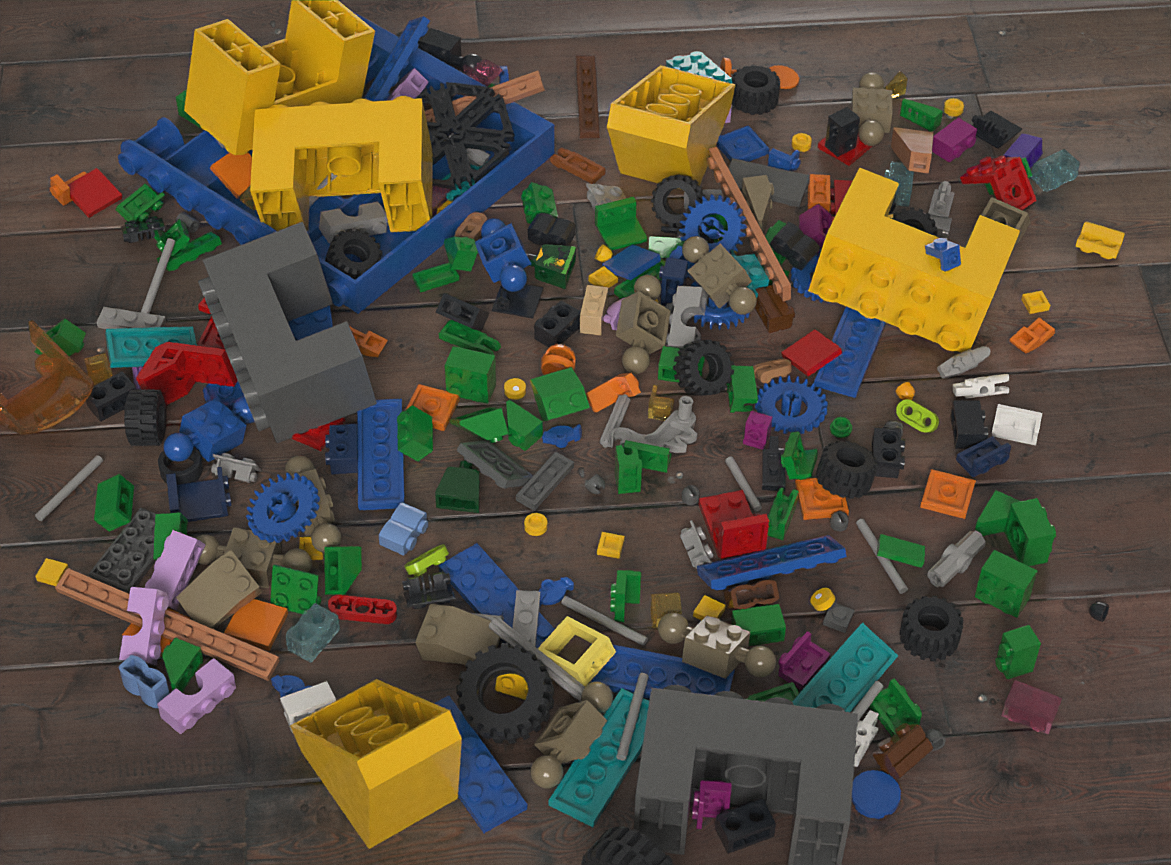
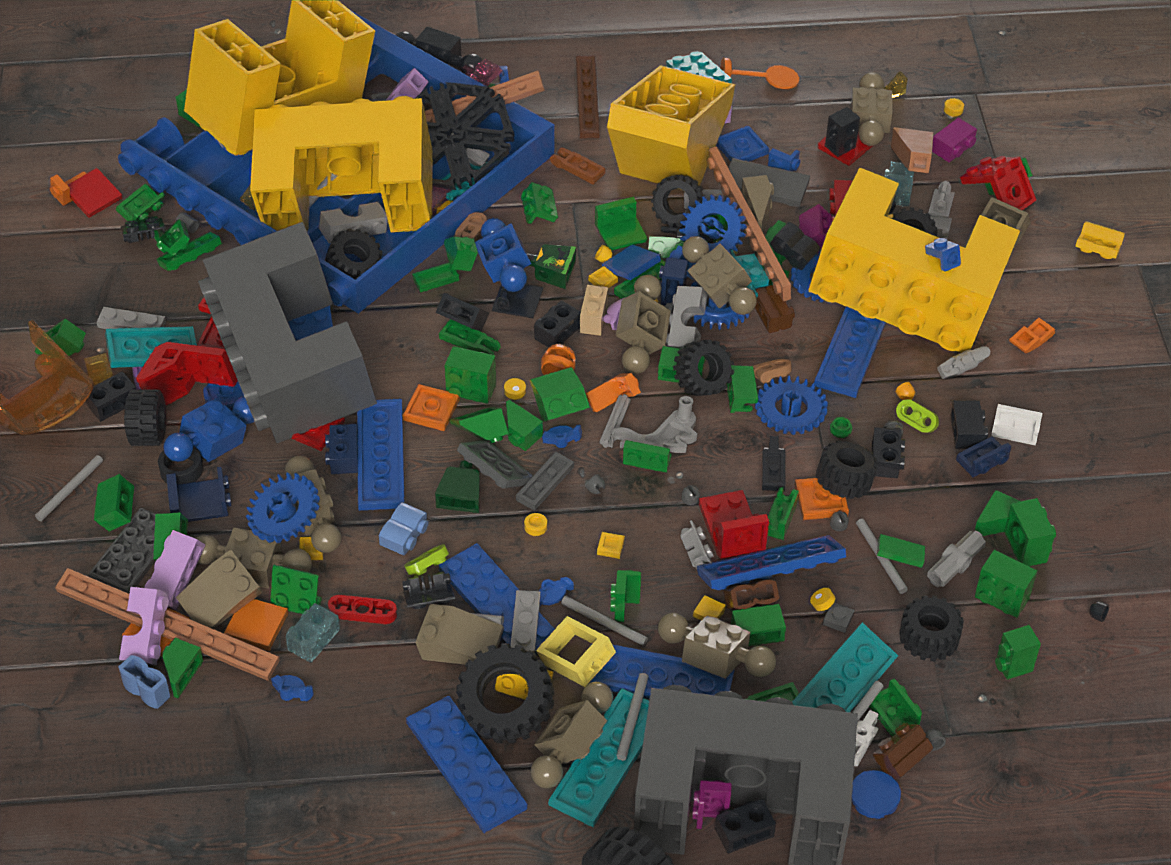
(51, 572): yellow tile -> none
(158, 276): light grey bar -> none
(184, 710): lavender arch -> none
(234, 172): orange tile -> none
(244, 468): light grey hinge -> none
(306, 702): white hinge -> none
(341, 568): green slope -> none
(370, 343): orange slope -> none
(383, 757): yellow slope -> none
(397, 59): blue plate -> none
(415, 433): green brick -> none
(551, 231): black brick -> none
(556, 673): light grey axle -> none
(602, 194): light grey hinge -> none
(627, 471): green hinge -> none
(659, 407): clear yellow panel -> none
(663, 604): clear yellow panel -> none
(742, 482): light grey bar -> none
(755, 89): black tyre -> none
(757, 430): magenta brick -> none
(796, 459): green bracket -> none
(801, 142): yellow tile -> none
(802, 661): magenta bracket -> none
(811, 352): red tile -> none
(819, 191): orange brick -> none
(932, 115): green slope -> none
(948, 494): orange tile -> none
(981, 386): white hinge -> none
(994, 129): black hinge -> none
(1028, 147): dark purple hinge -> none
(1031, 707): clear pink brick -> none
(1035, 302): yellow tile -> none
(1055, 170): clear light blue brick -> none

